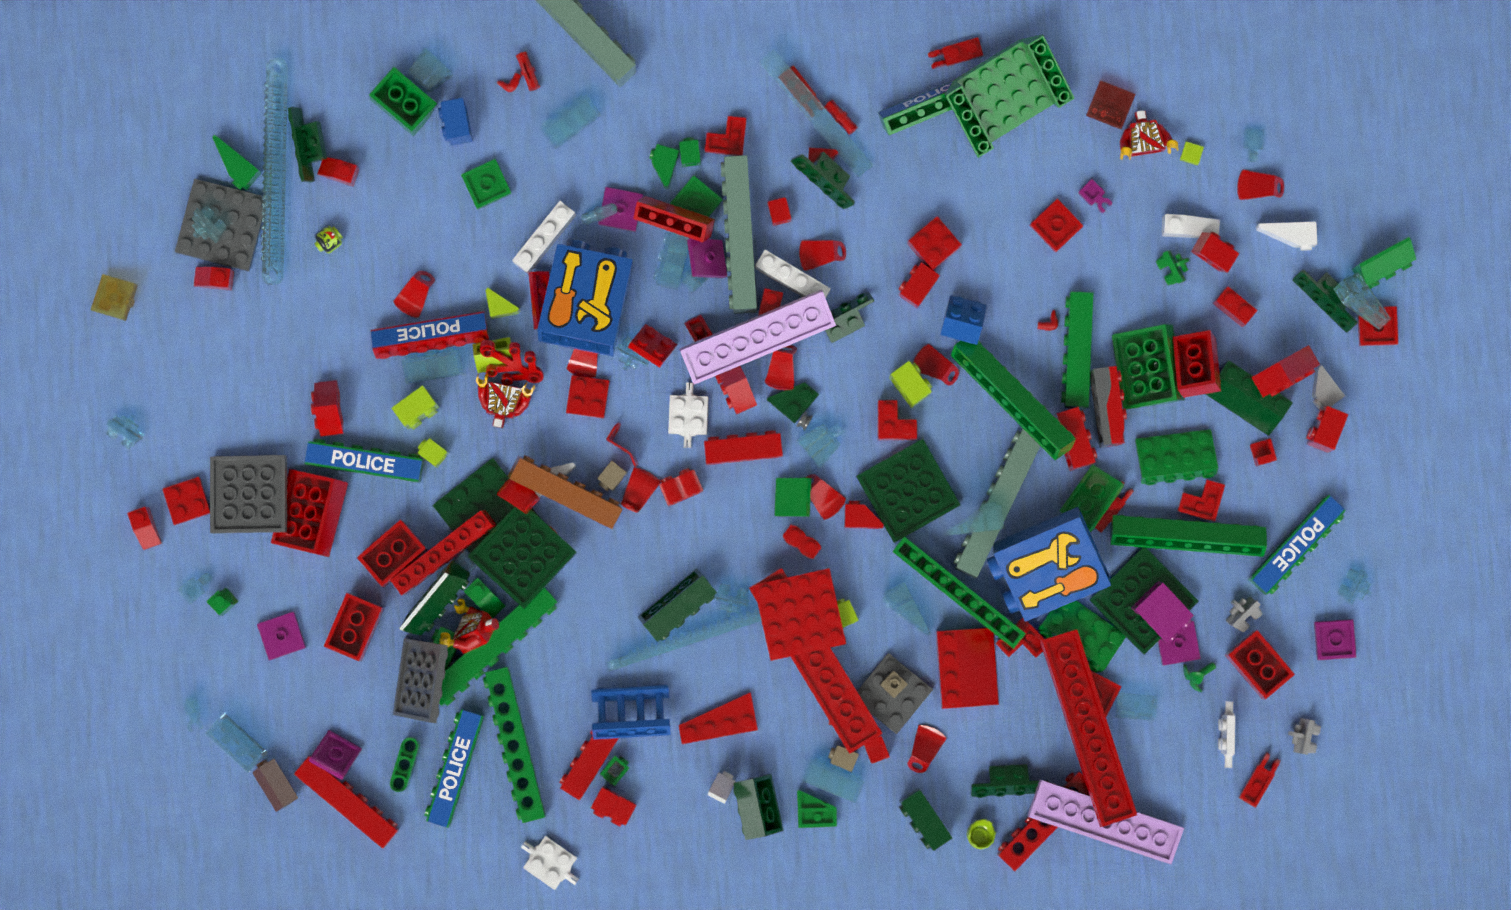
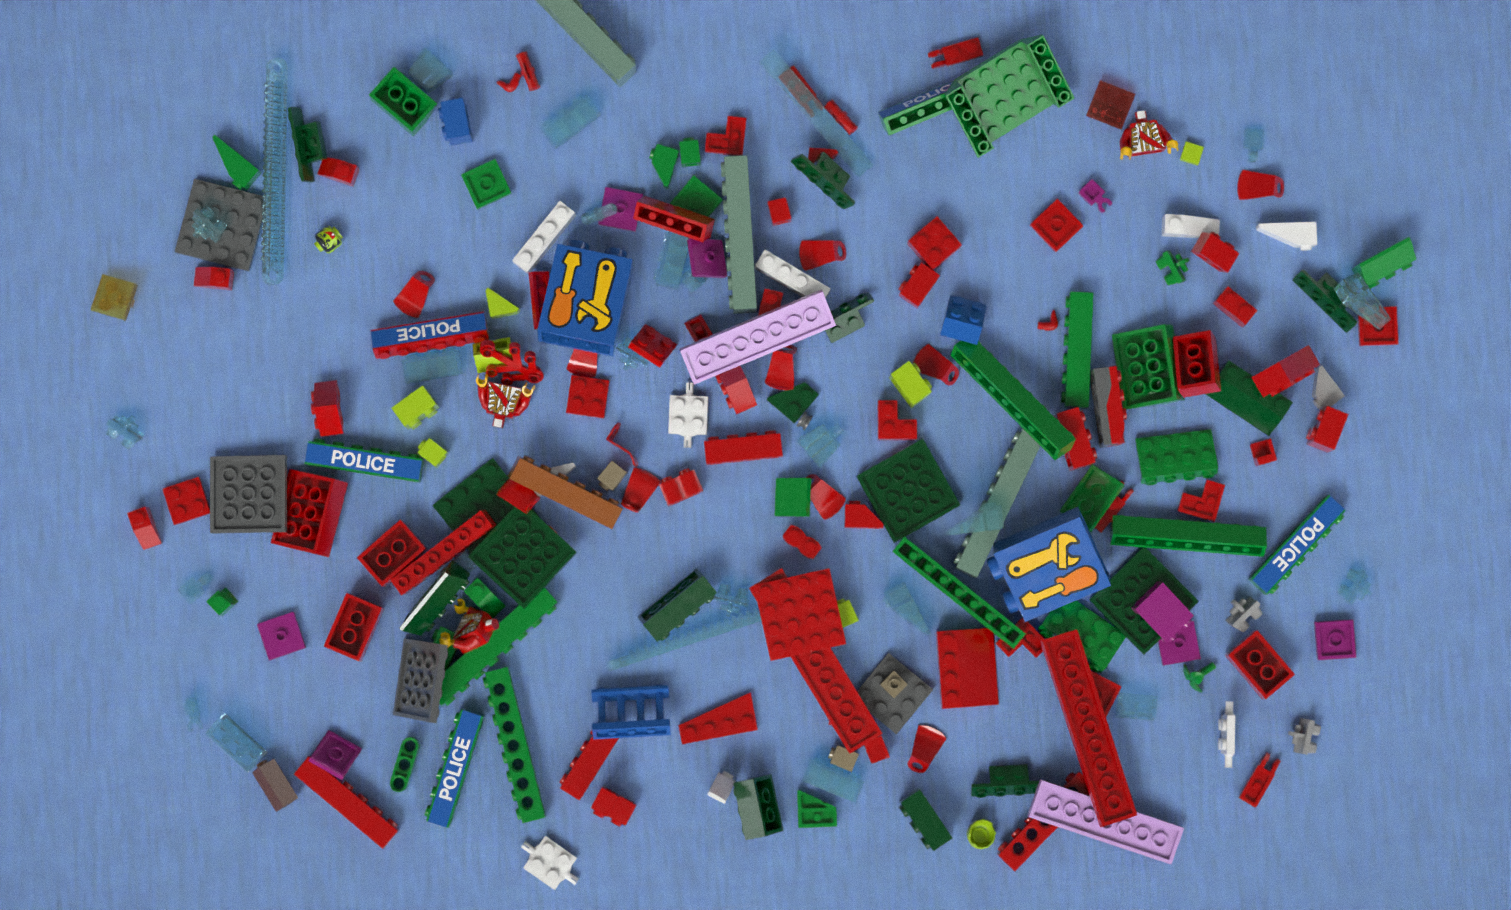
(615, 770): green window -> none

